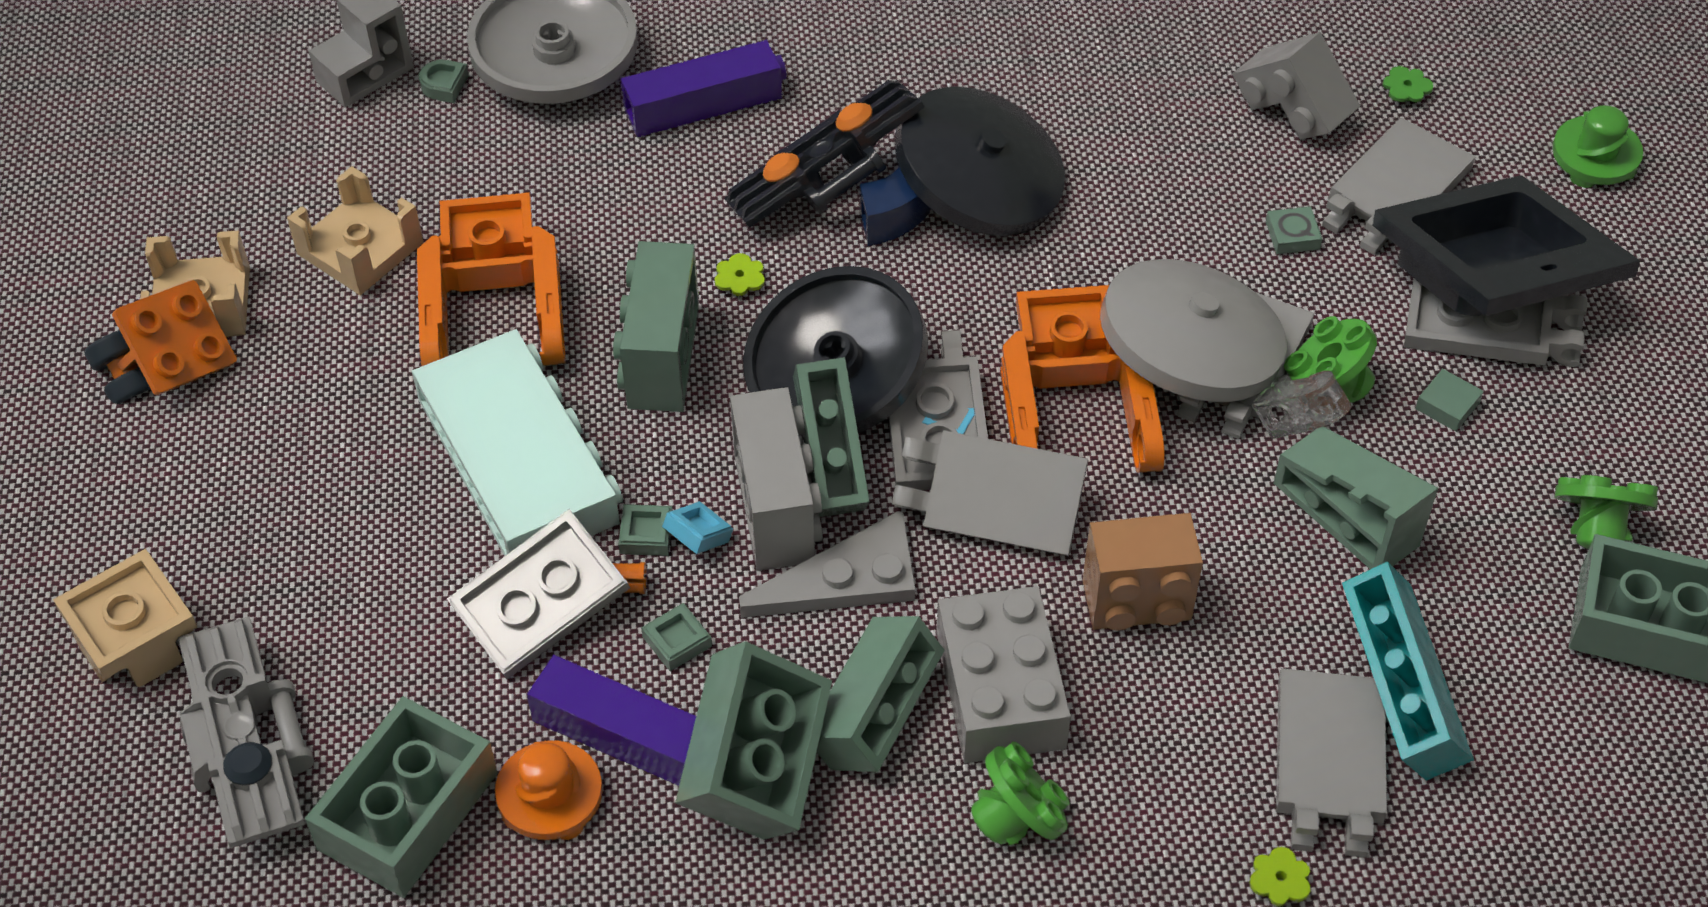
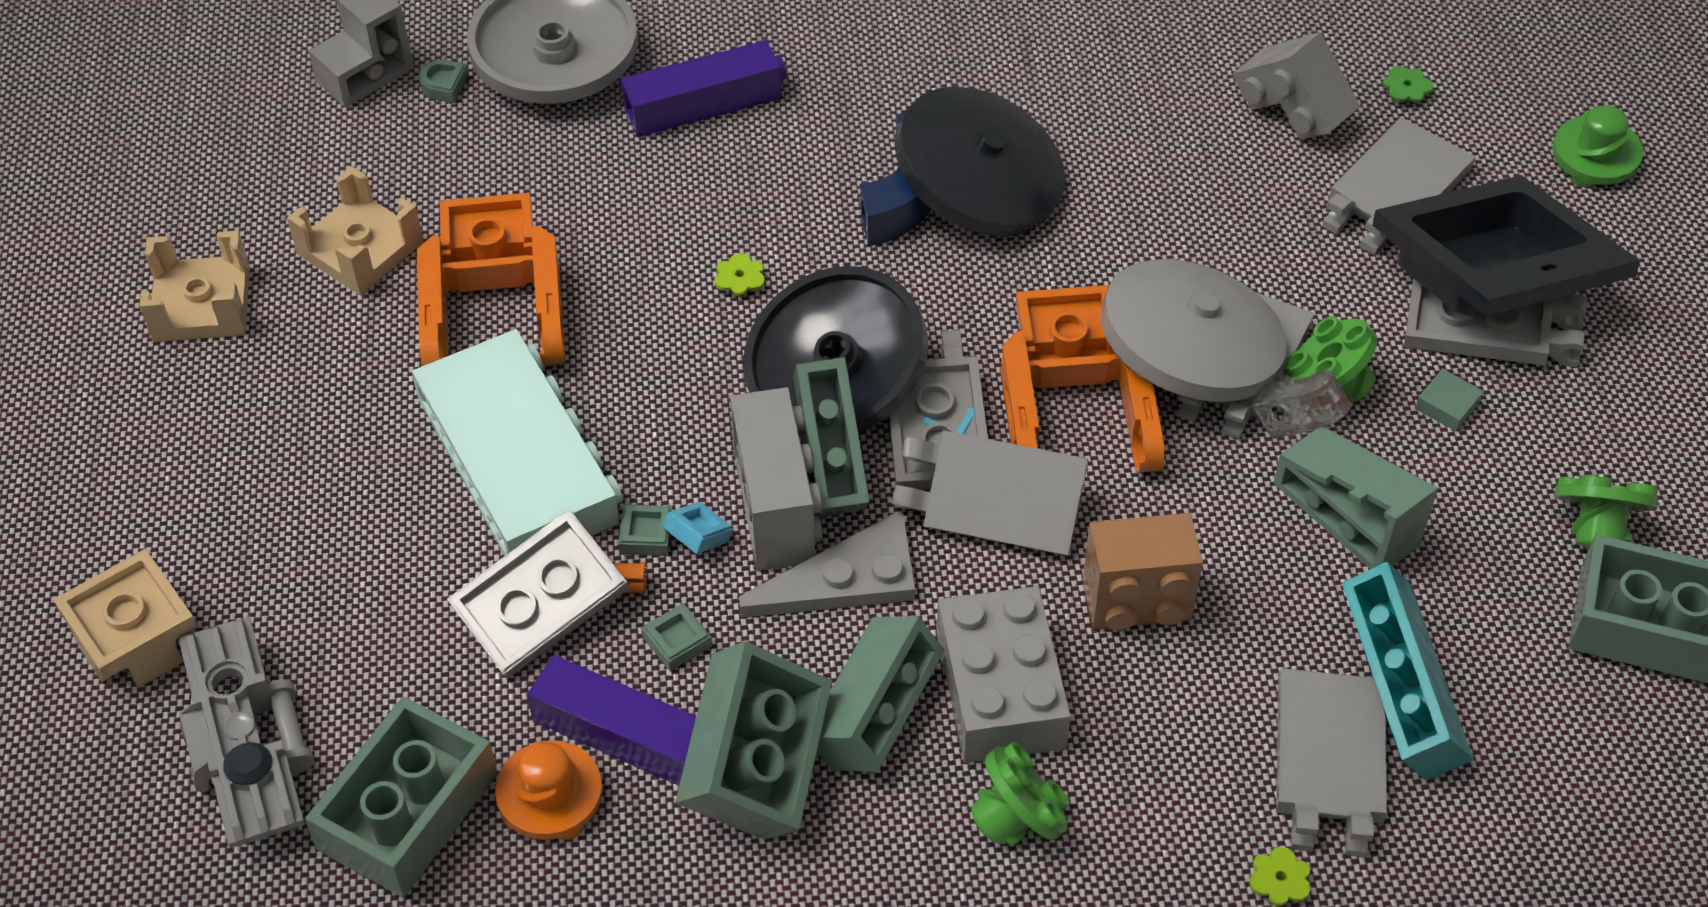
(161, 344): orange plate -> none
(658, 326): sand green brick -> none
(846, 133): black piece -> none
(1293, 230): sand green tile -> none

